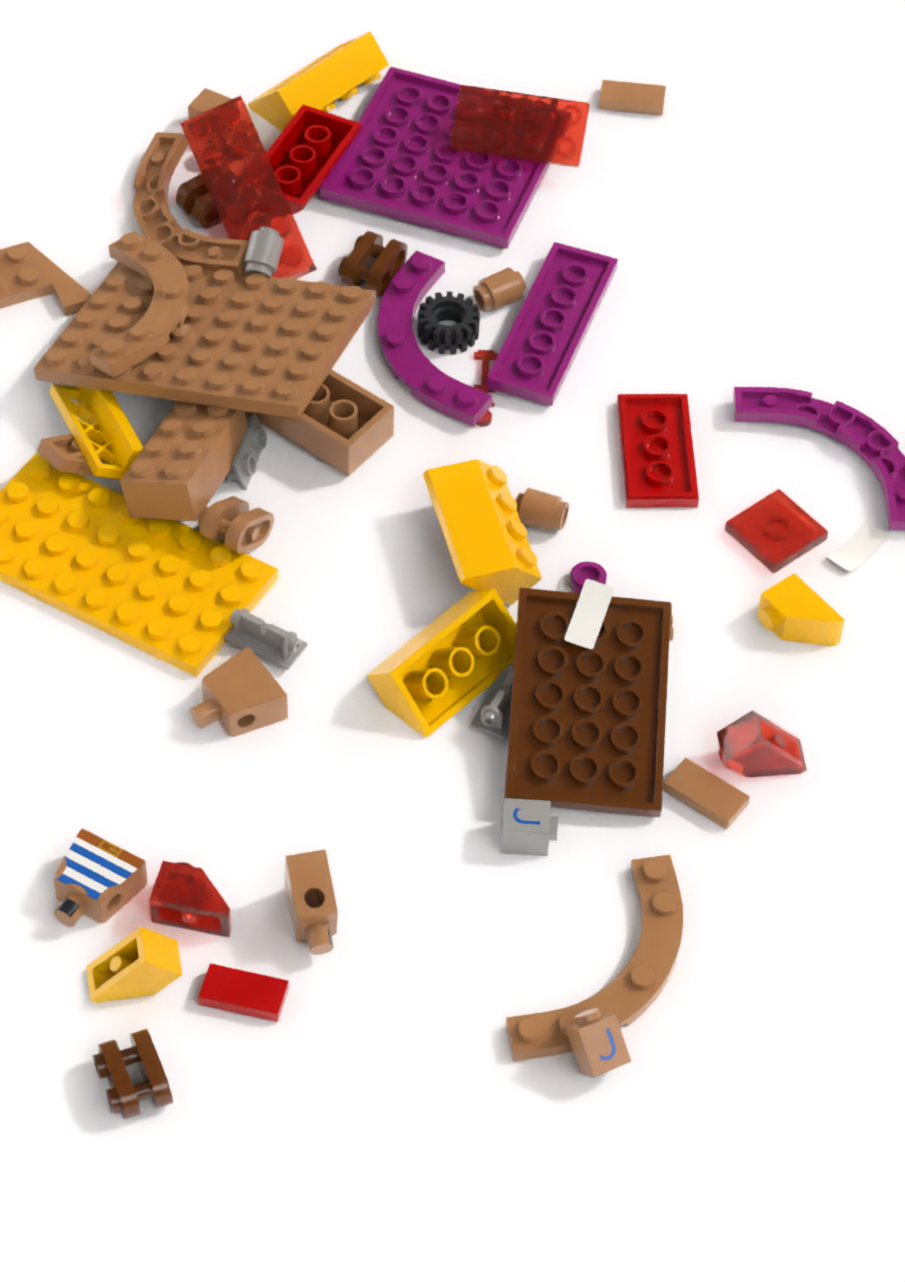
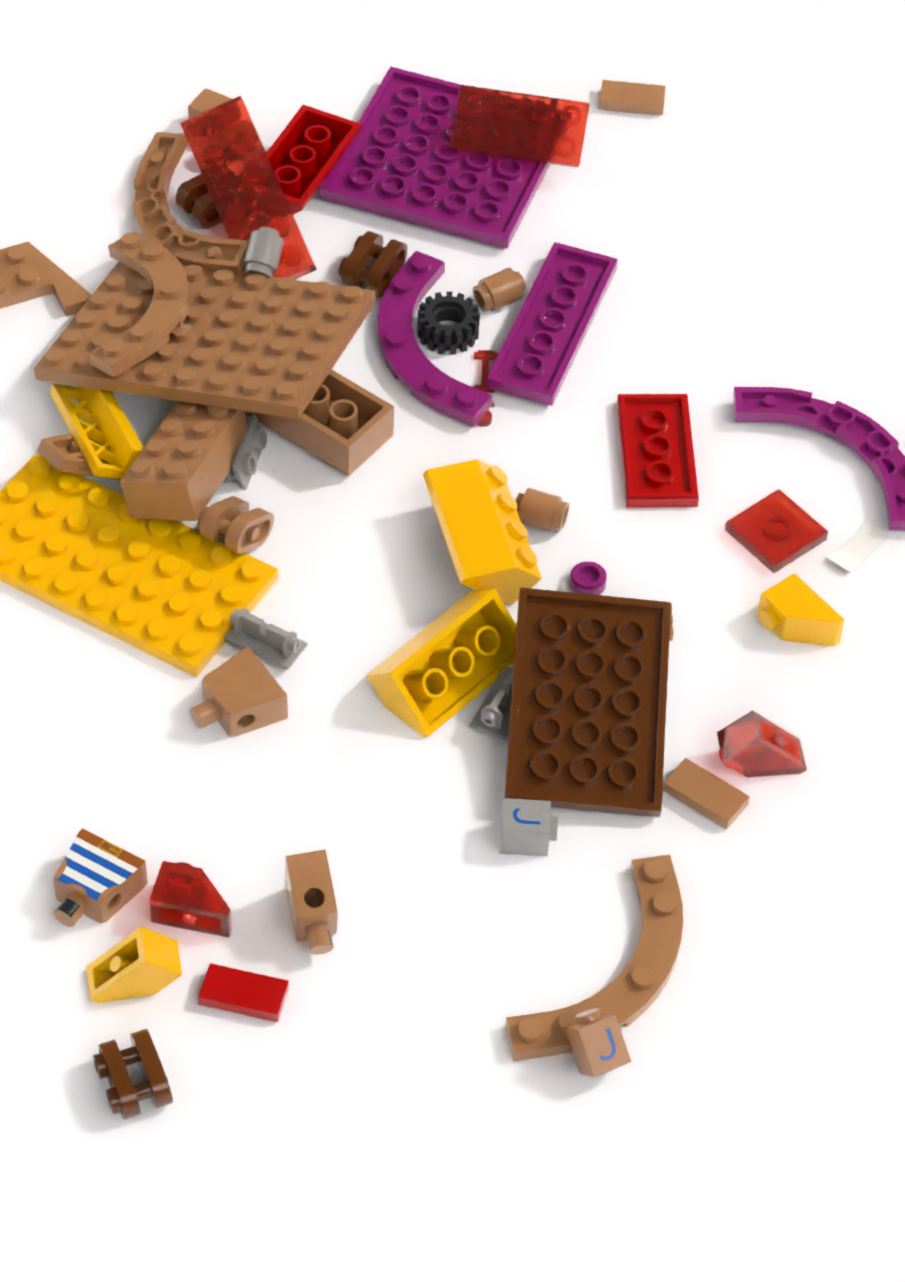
(323, 81): yellow slope -> none
(589, 614): white sticker -> none

